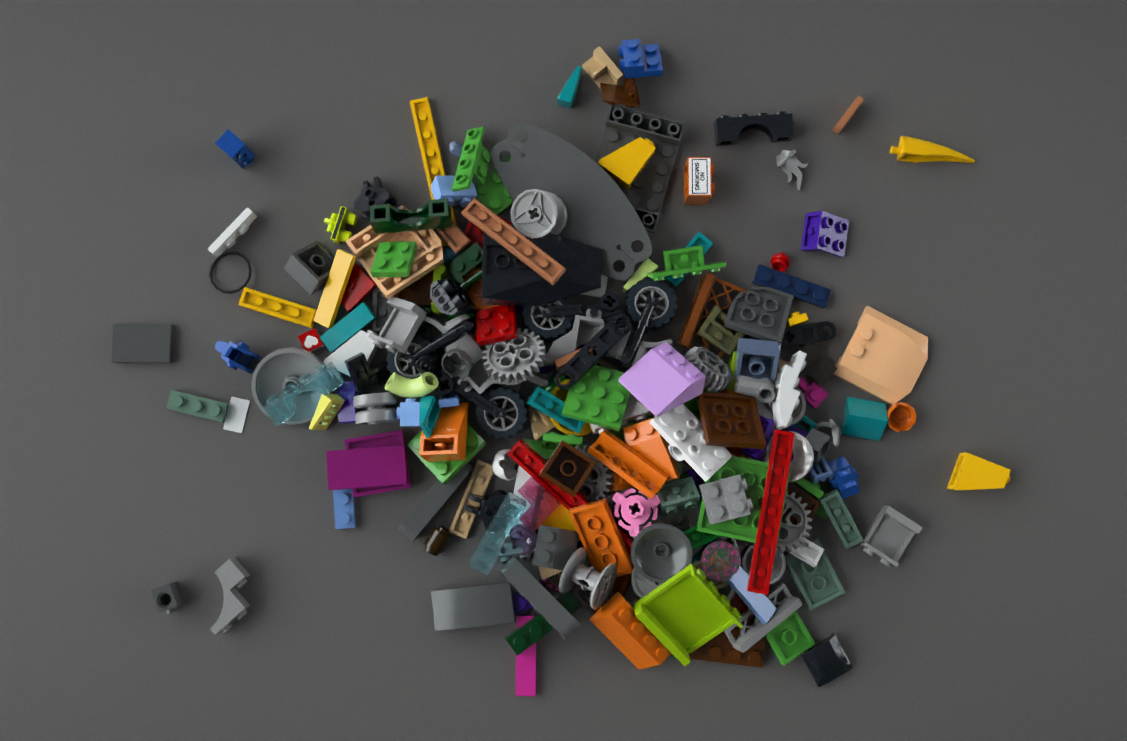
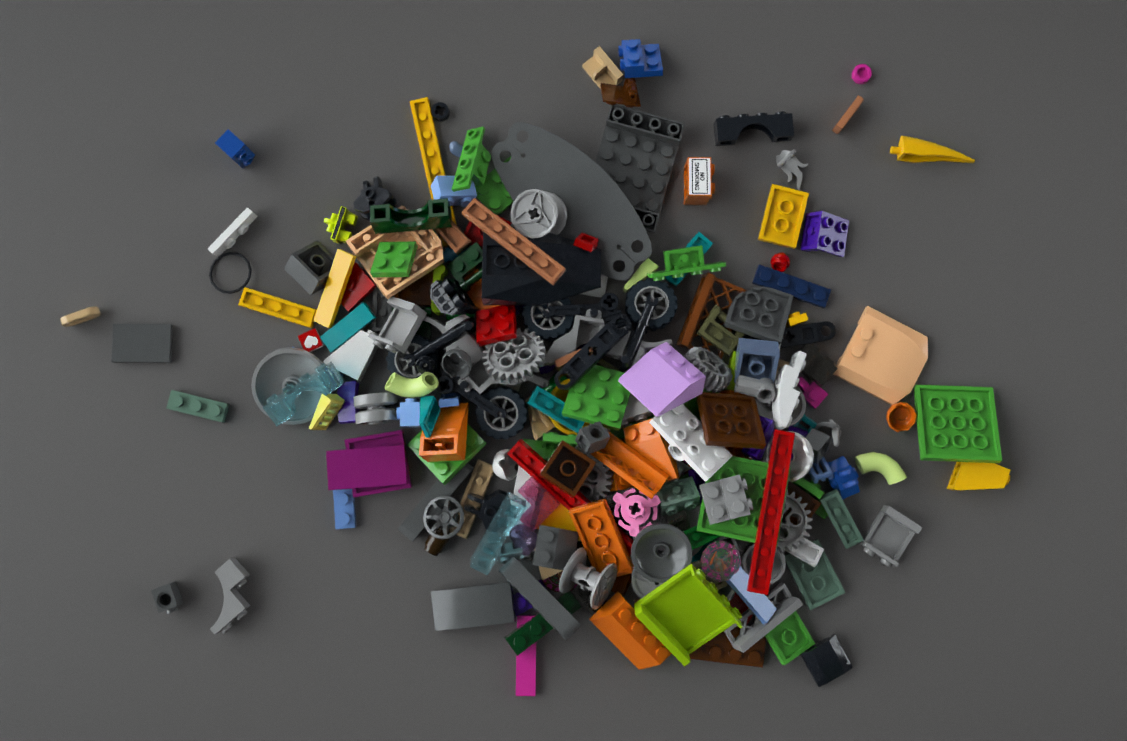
(80, 316): none -> tan tile
(236, 355): blue hinge -> none
(236, 414): white sticker -> none
(366, 378): black tile -> none
(443, 106): none -> black bush
(444, 518): none -> dark grey wheel
(568, 93): teal slope -> none
(586, 242): none -> red tile
(592, 438): none -> dark grey brick
(628, 161): yellow slope -> none
(783, 216): none -> yellow plate
(861, 74): none -> dark pink tile
(864, 418): teal slope -> none
(880, 463): none -> yellowish green cylinder
(957, 424): none -> bright green plate

